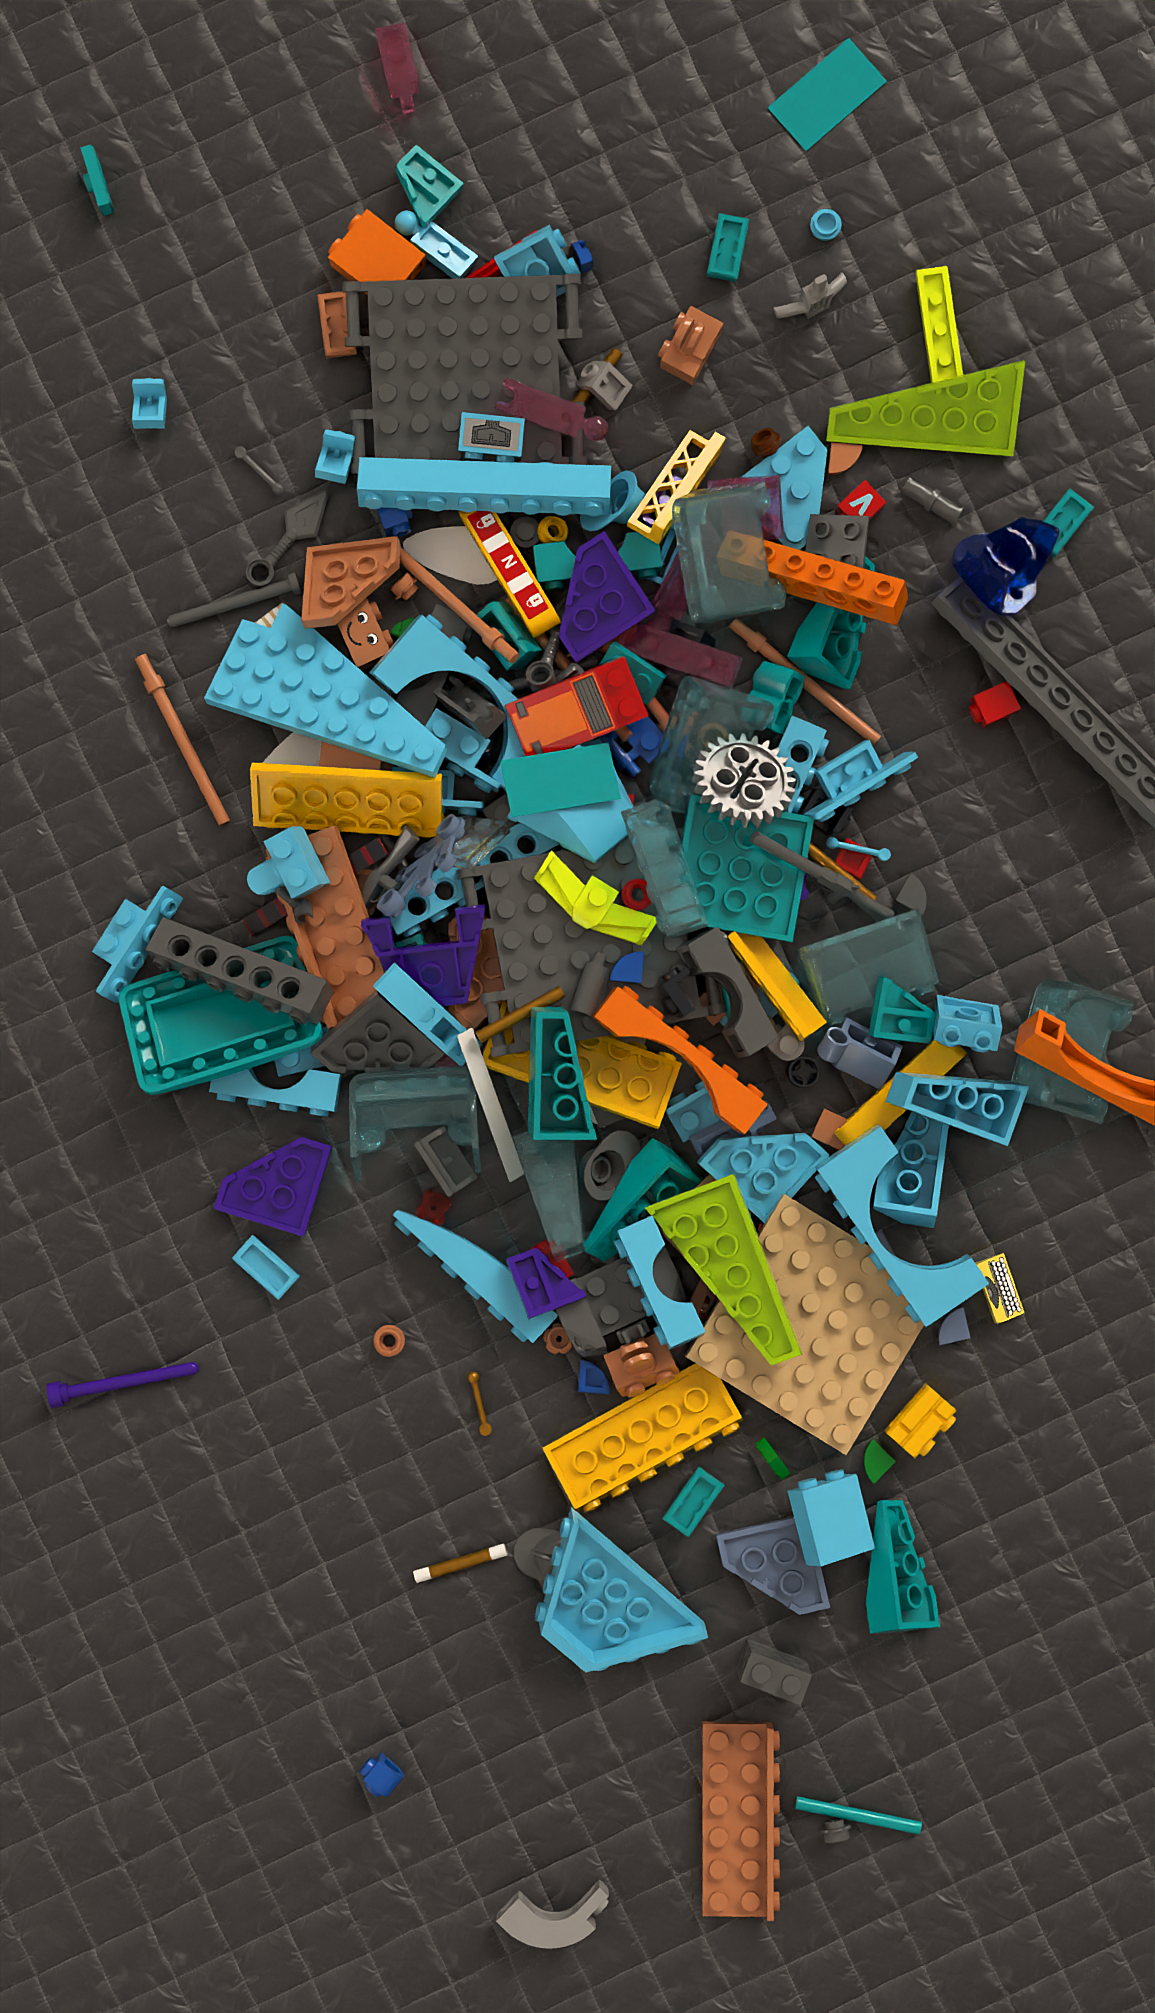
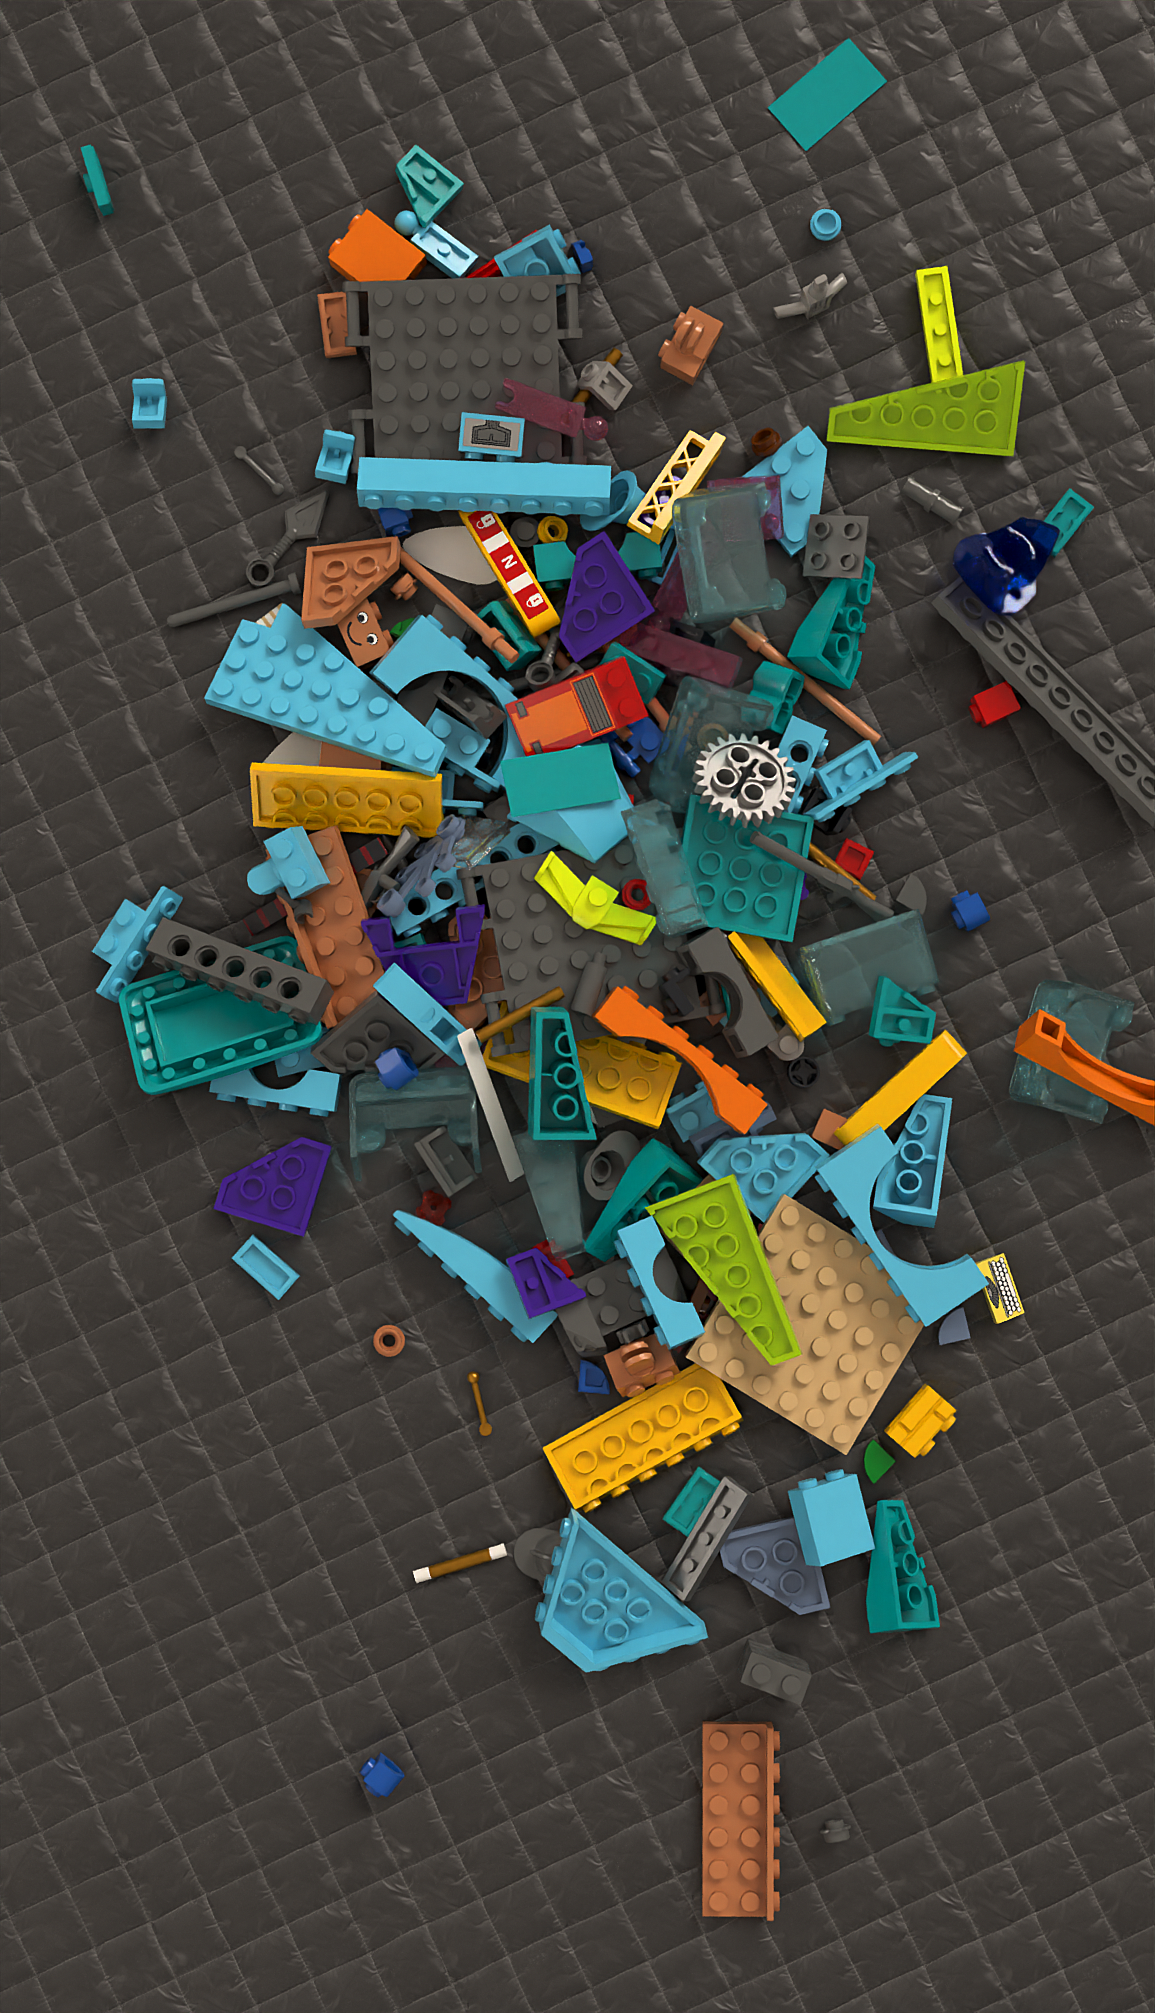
(60, 1393): dark purple piece -> none
(154, 686): nougat bar -> none
(396, 1068): none -> blue plate
(398, 64): clear pink hinge -> none
(550, 1338): nougat plate -> none
(552, 1929): light grey arch -> none
(628, 969): blue tile -> none
(706, 1538): none -> dark grey plate
(727, 247): teal plate -> none
(772, 1458): green tile -> none
(837, 583): orange brick -> none
(842, 457): nougat tile -> none
(858, 1815): teal bar -> none
(859, 1053): sand blue hinge -> none
(862, 502): red brick -> none
(883, 854): medium azure hinge -> none
(967, 1024): medium azure plate -> none
(969, 911): none -> blue plate
(969, 1104): medium azure wedge -> none

